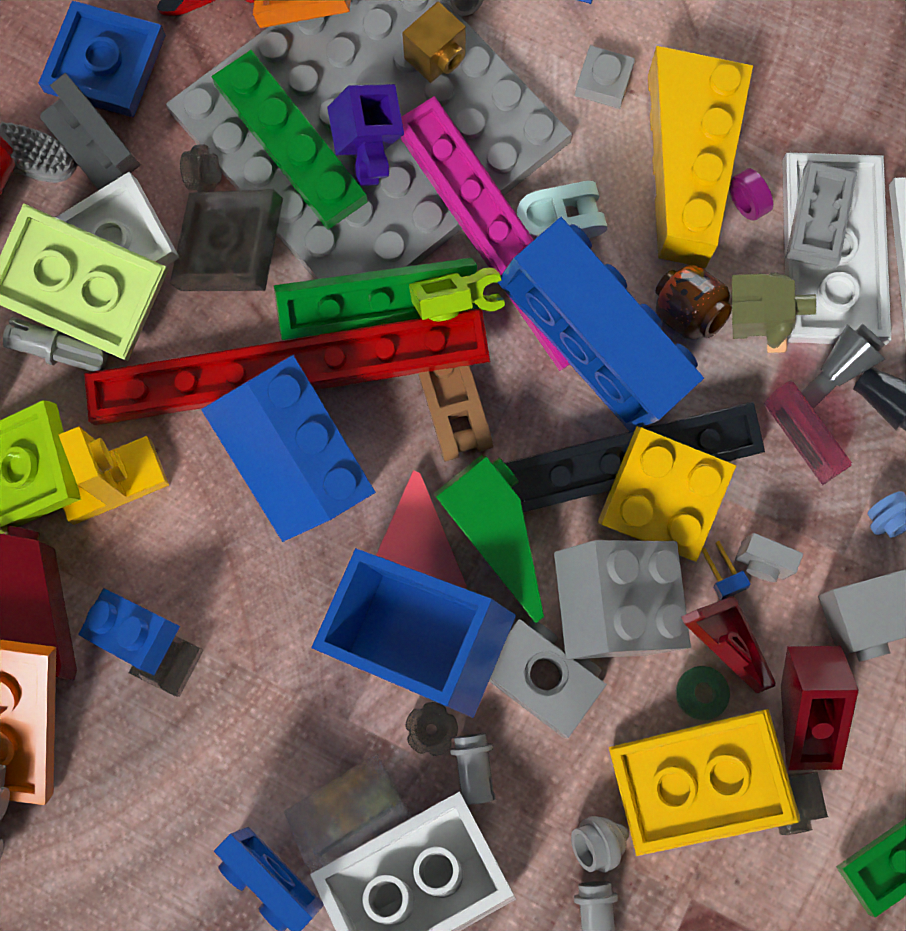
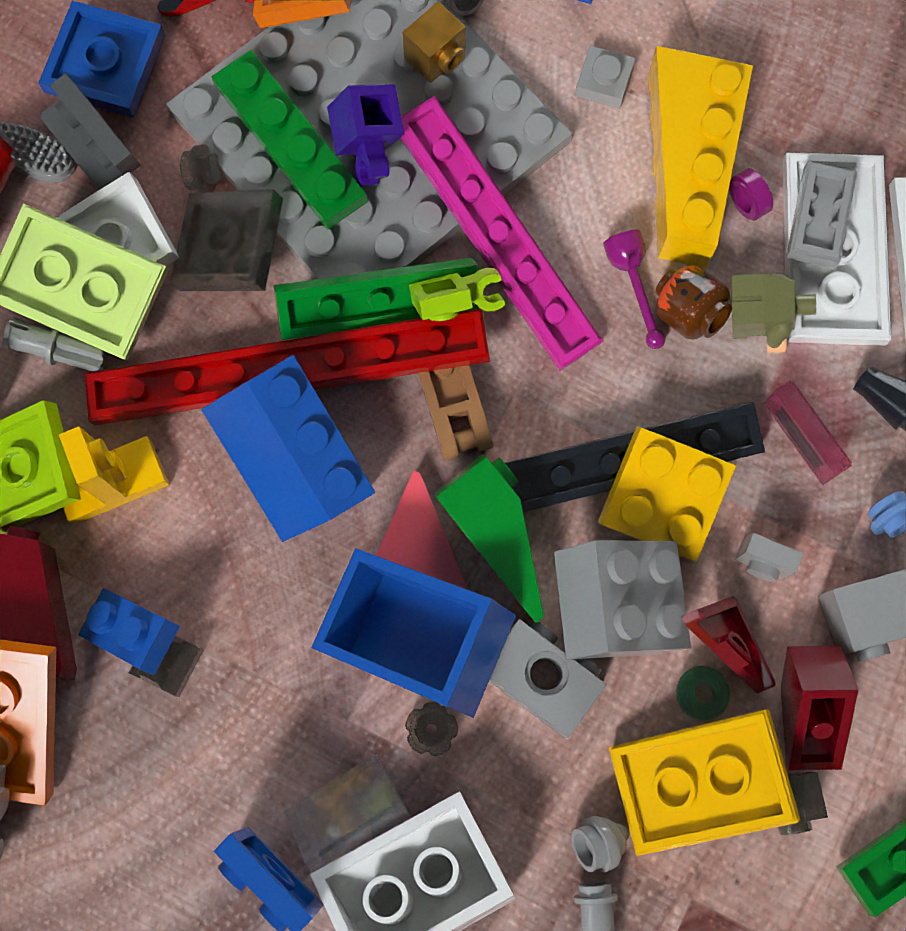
(474, 768): light grey pin -> none
(545, 206): light aqua plate -> none
(600, 326): blue brick -> none
(626, 253): none -> magenta hinge
(729, 586): blue piece -> none
(850, 357): dark grey cone -> none

